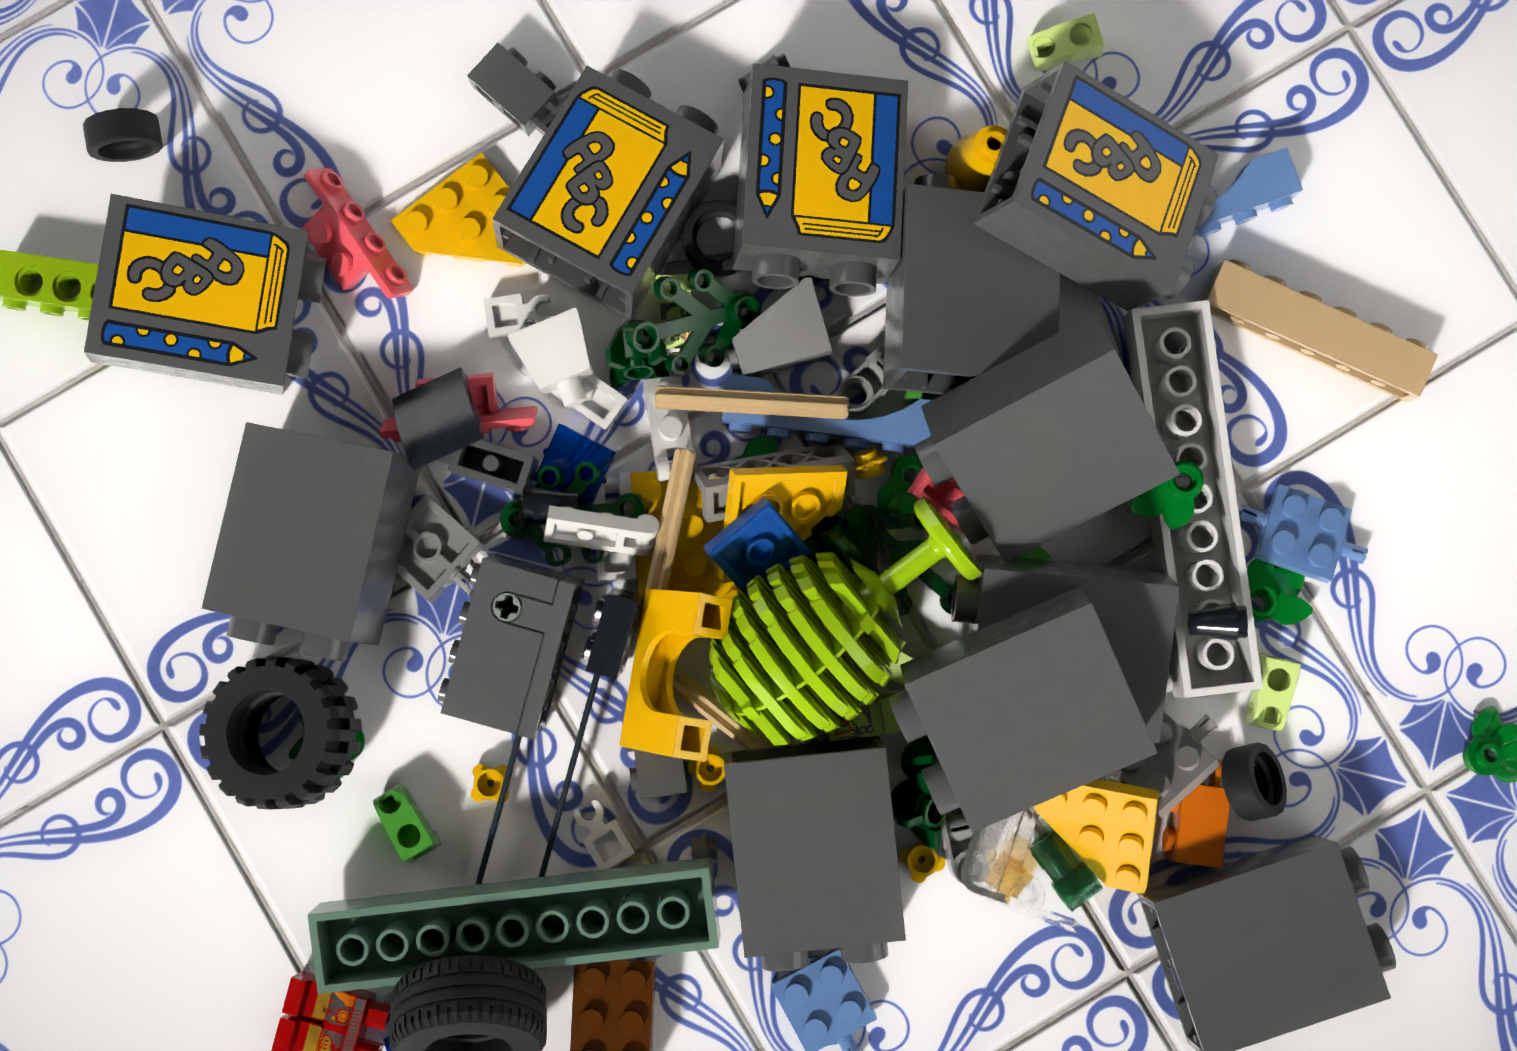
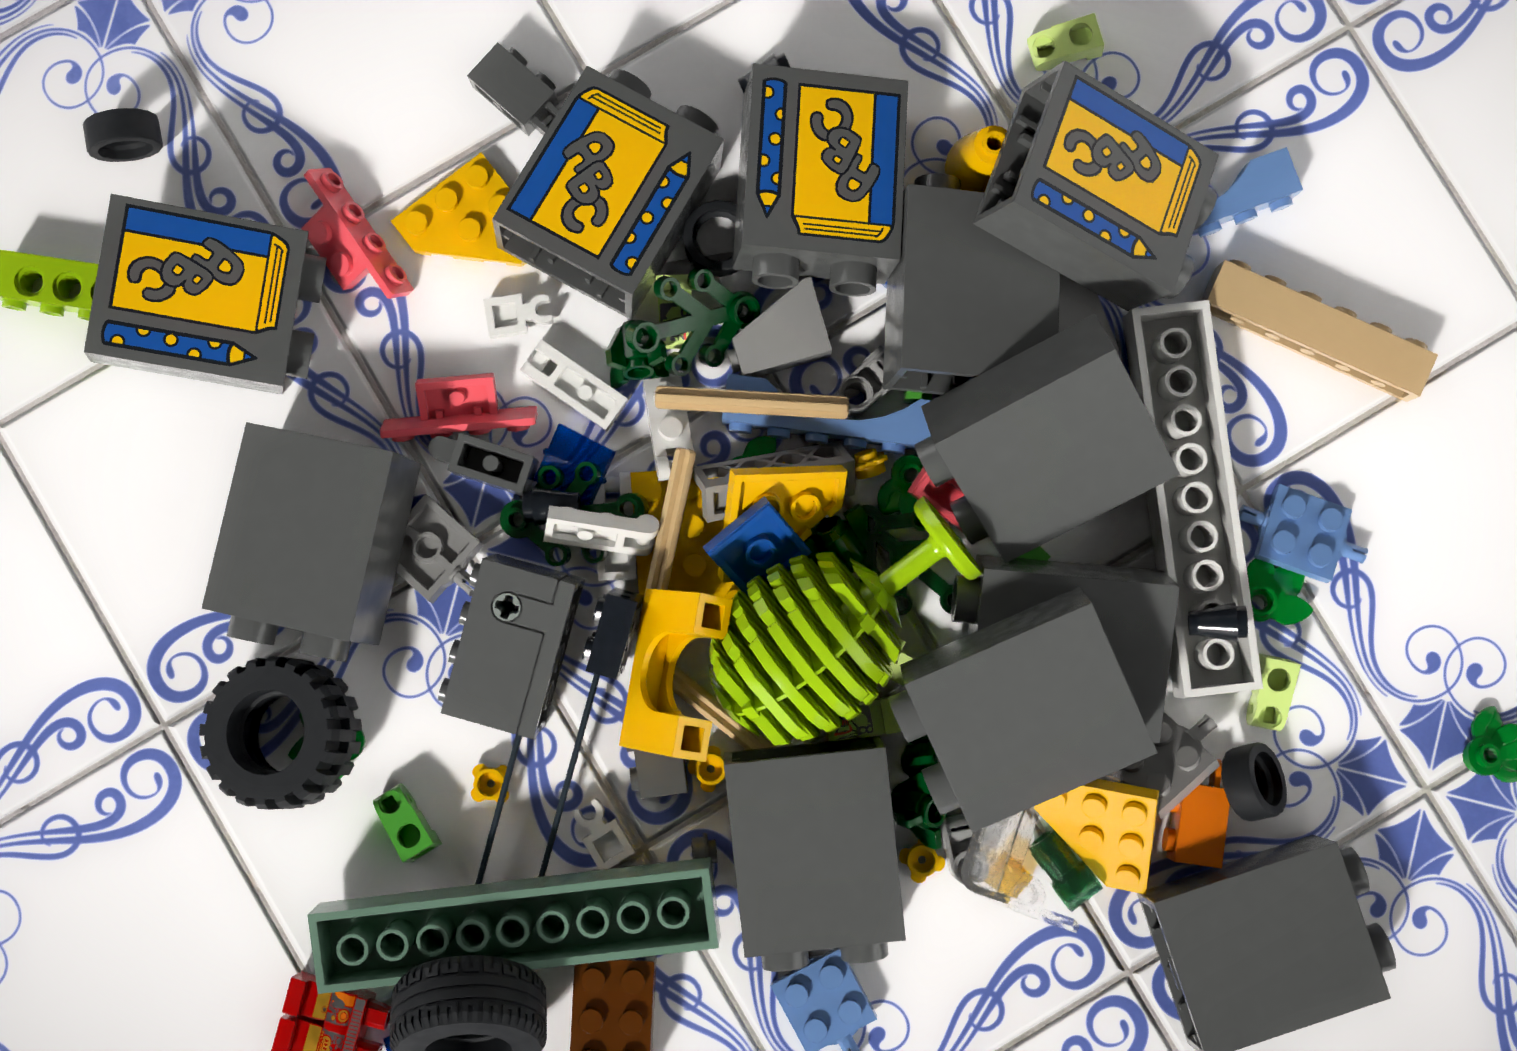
(437, 418): black slope -> none
(556, 355): white torso -> none
(1170, 499): green plate -> none

